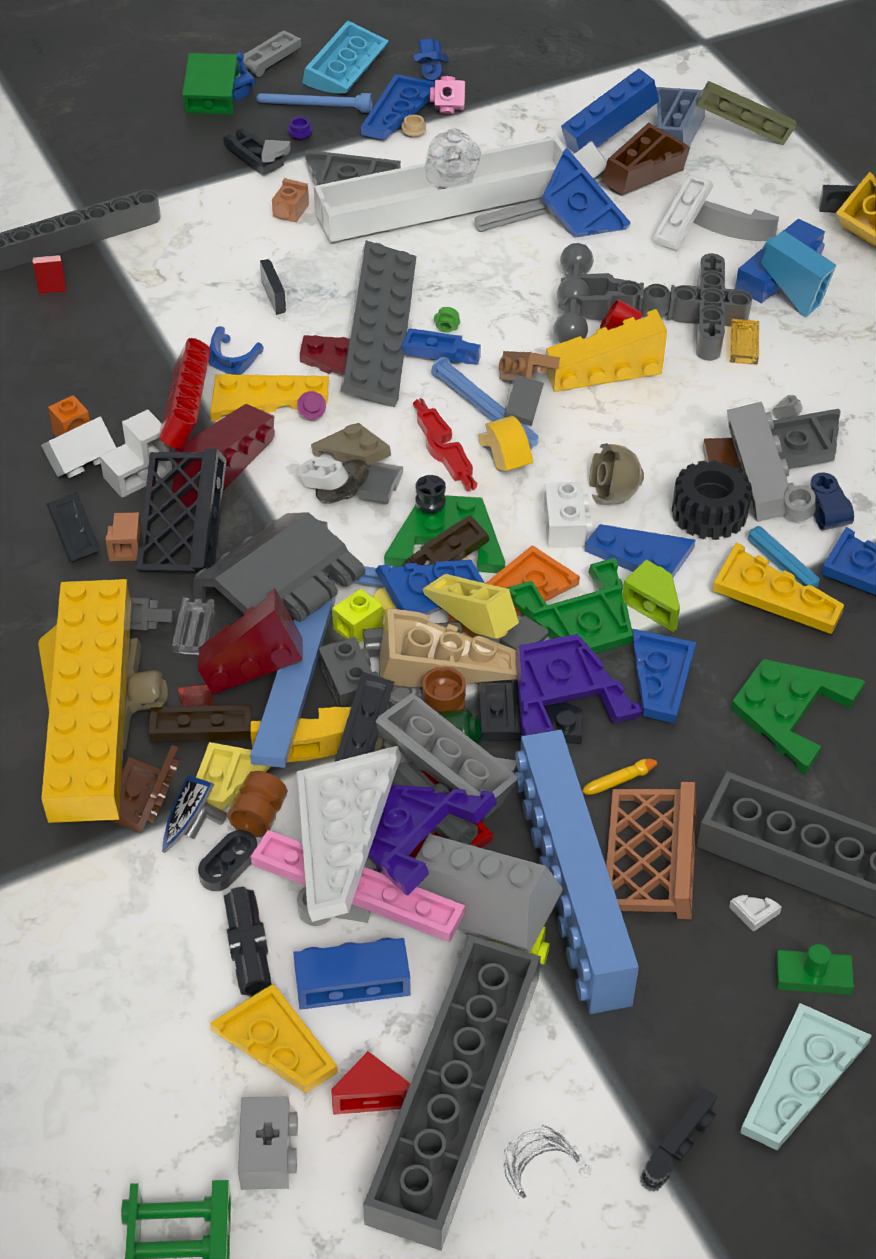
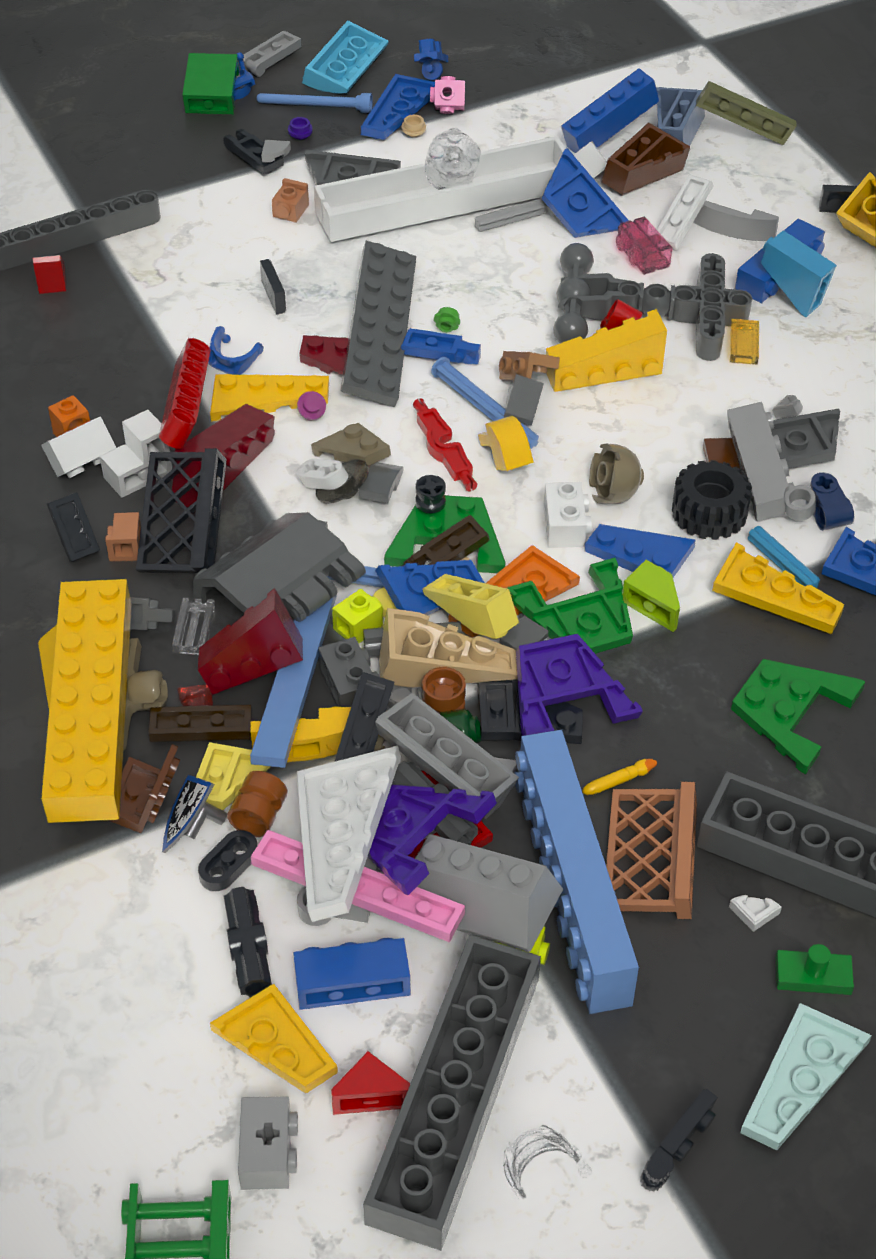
(644, 245): none -> clear pink brick
(661, 673): blue wing -> none

